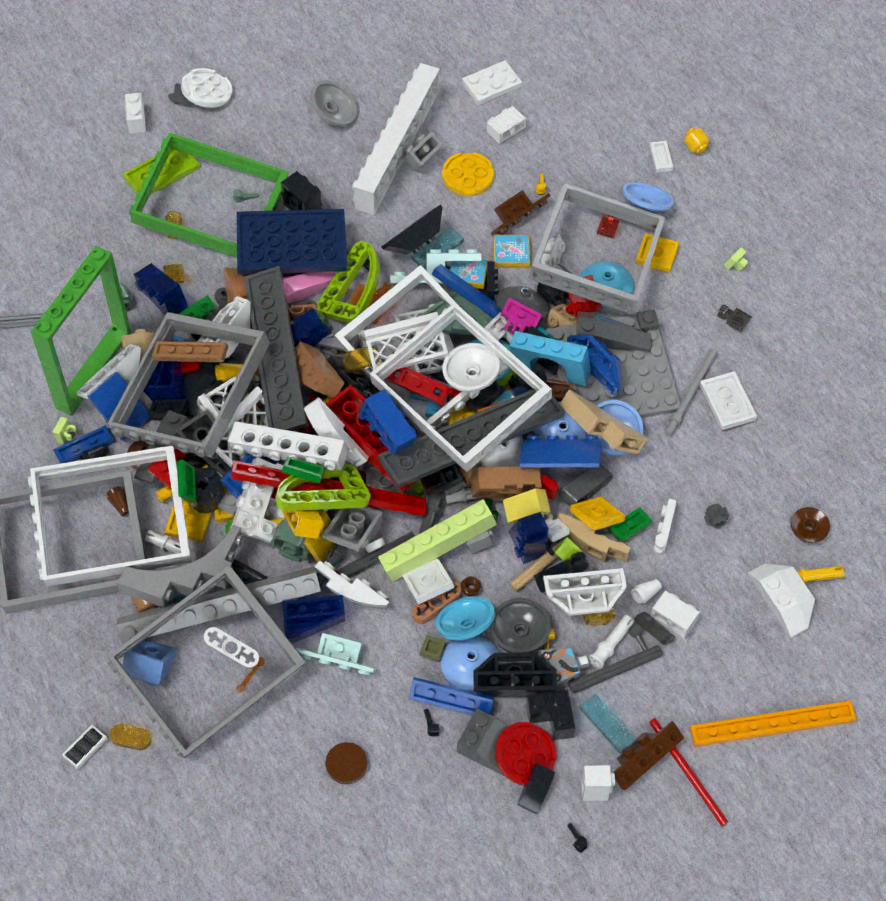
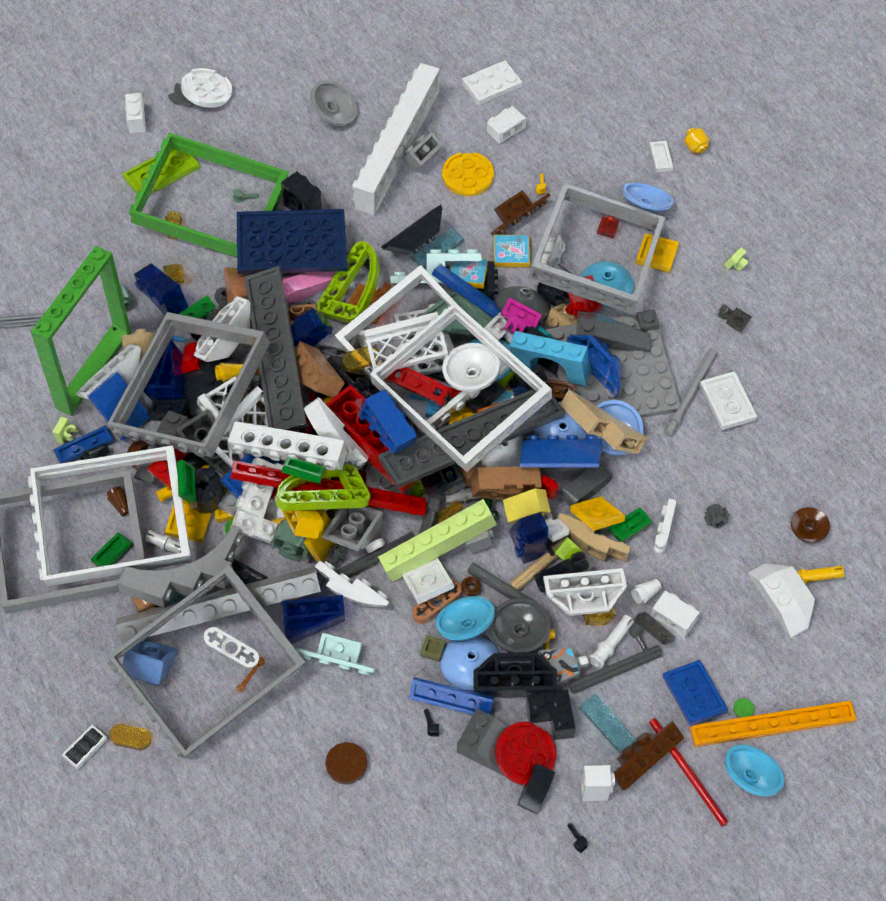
(112, 551): none -> green tile
(190, 351): medium nougat tile -> none
(449, 511): none -> clear yellow cone
(495, 583): none -> dark grey axle
(695, 693): none -> blue tile
(743, 708): none -> bright green piece
(753, 770): none -> medium azure dish

